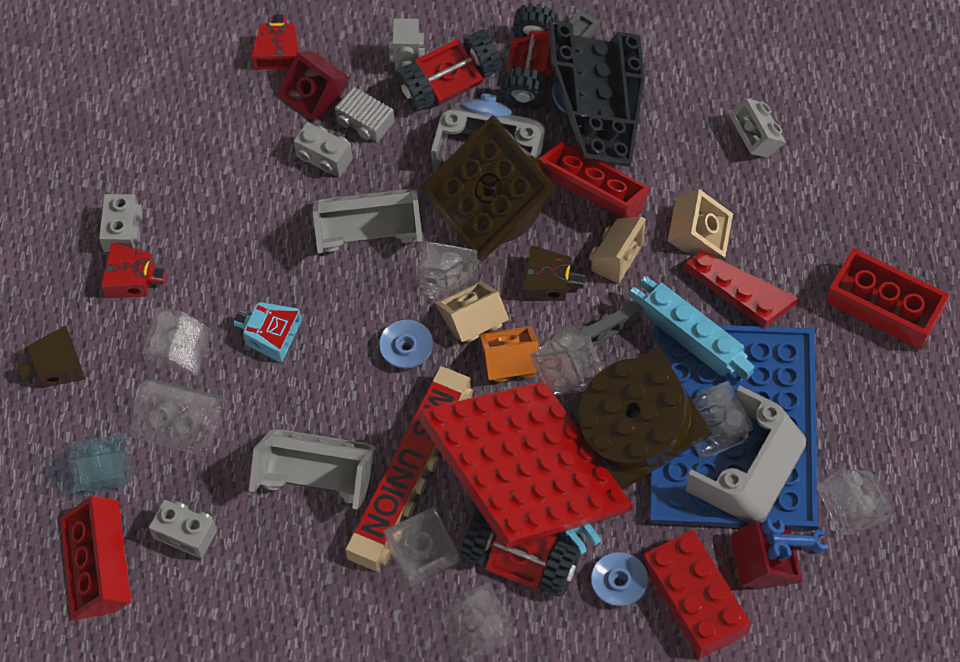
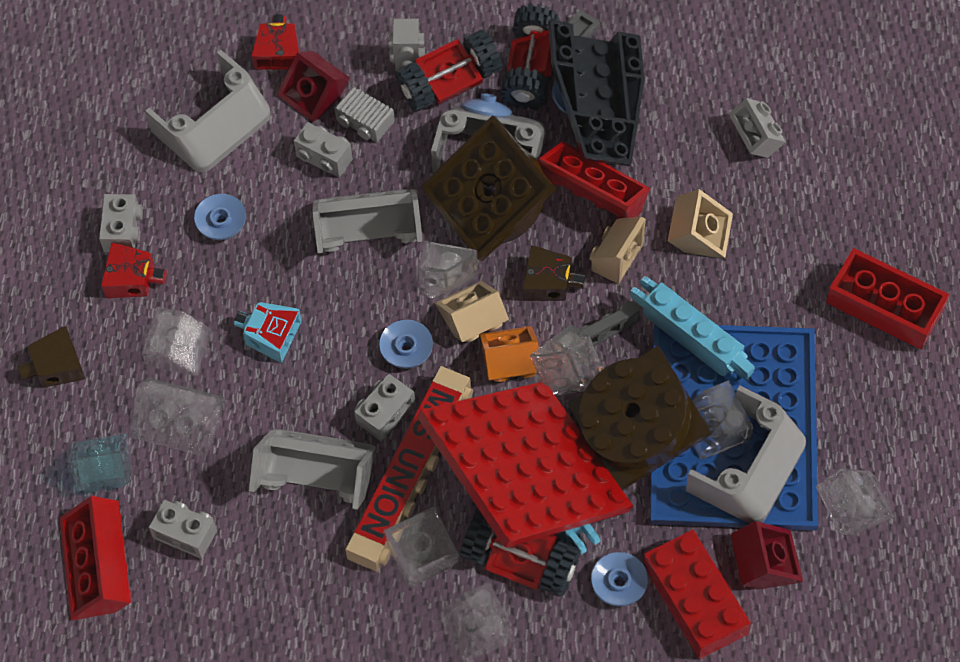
(220, 207): none -> medium blue dish
(221, 128): none -> light grey windscreen
(384, 407): none -> light grey brick
(745, 292): red wing -> none
(780, 542): blue bar -> none

